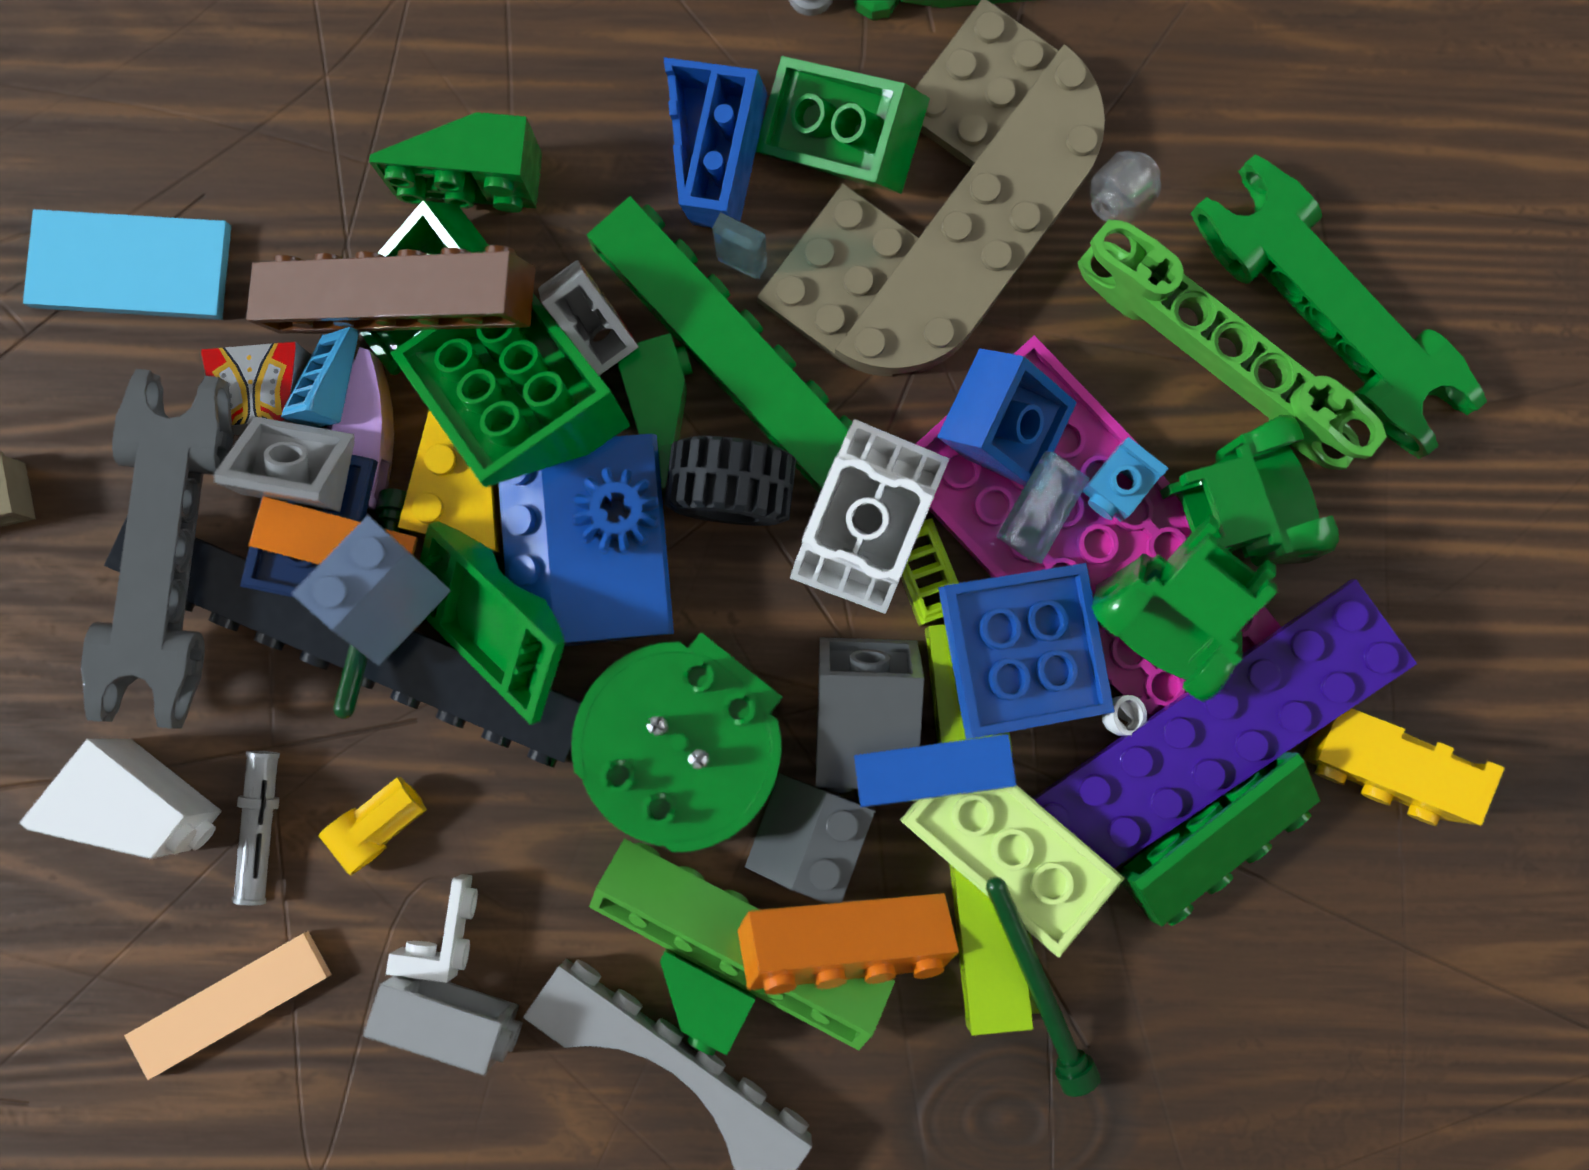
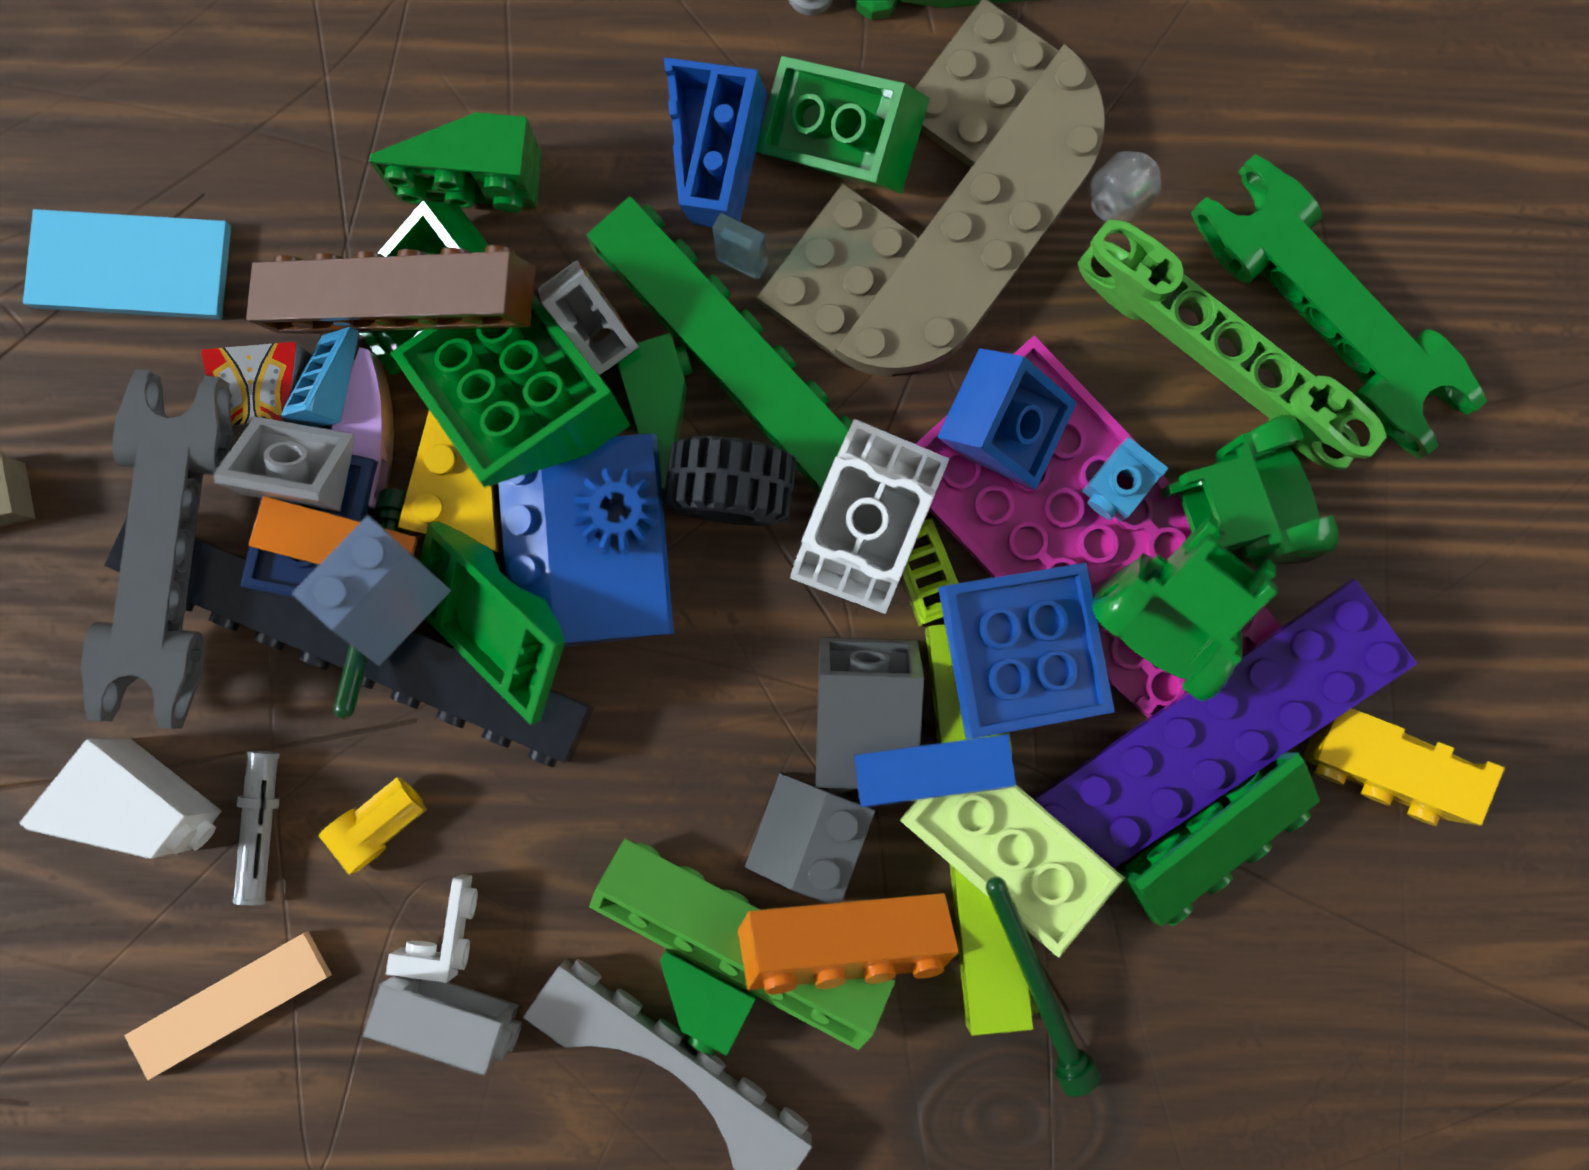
(678, 744): green piece -> none
(1043, 507): clear light blue tile -> none
(1128, 709): white hinge -> none

